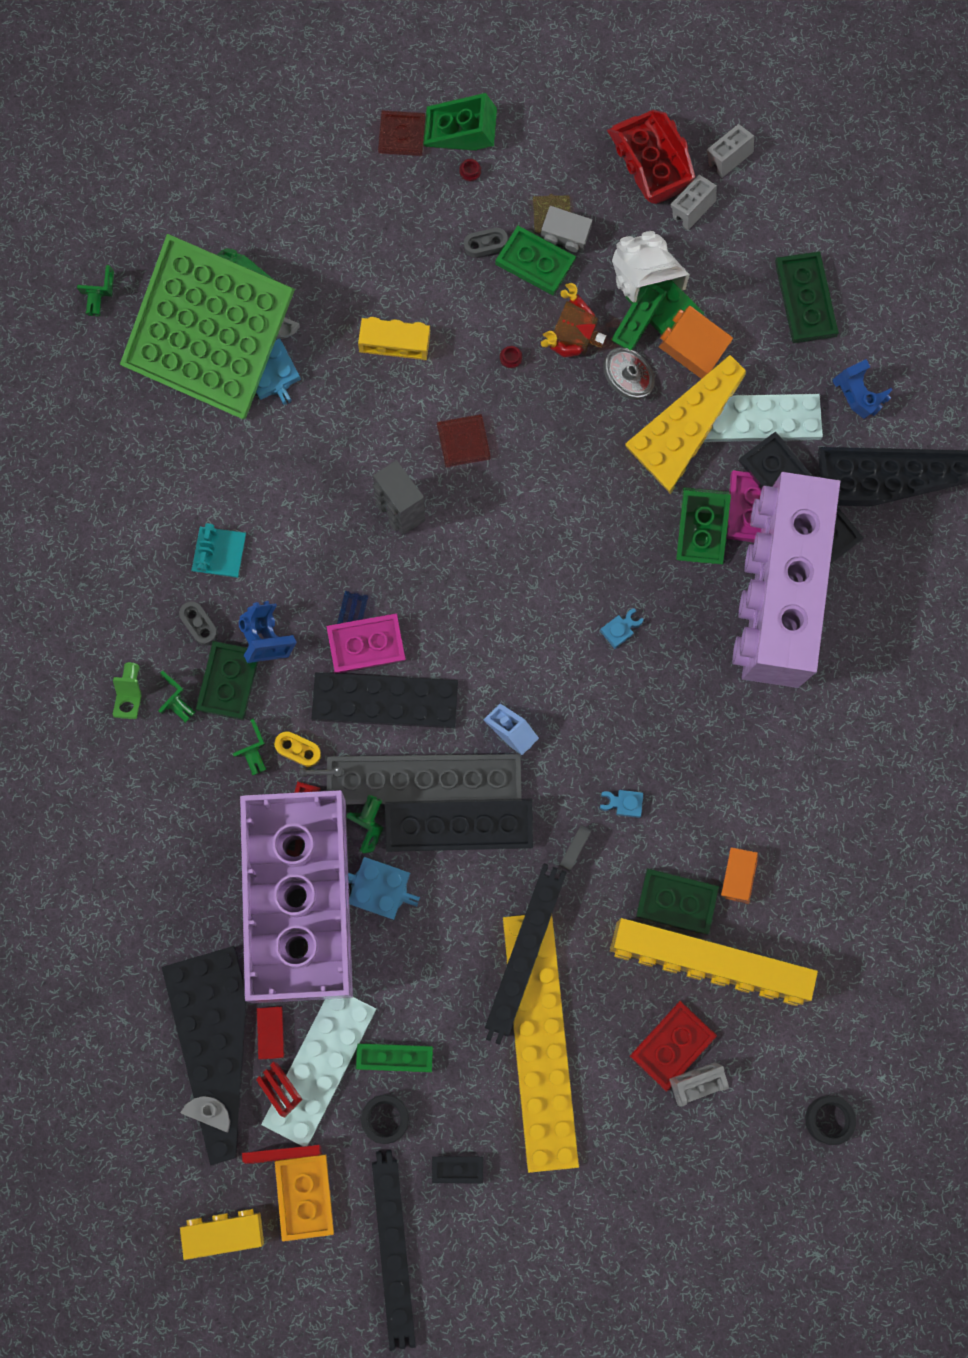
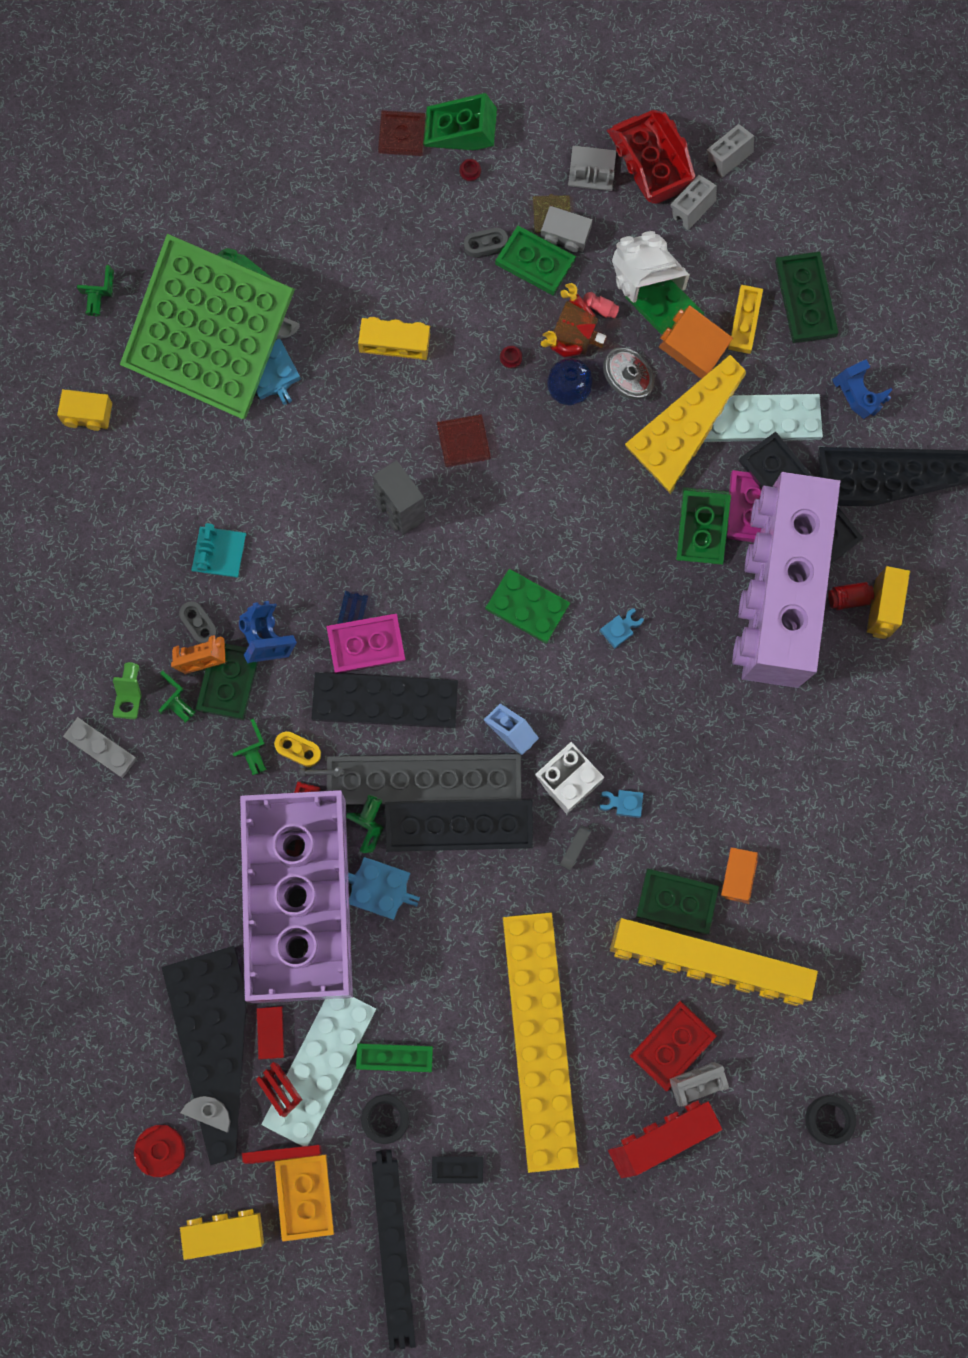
(84, 409): none -> yellow brick
(100, 747): none -> light grey plate
(164, 1156): none -> red tile
(199, 656): none -> orange hinge
(524, 953): black hinge -> none
(527, 606): none -> green plate
(569, 381): none -> clear blue cylinder
(569, 777): none -> white slope
(592, 168): none -> light grey hinge
(601, 305): none -> coral arm
(639, 316): green plate -> none
(664, 1140): none -> red wedge
(745, 319): none -> yellow plate
(850, 596): none -> red head
(888, 602): none -> yellow brick

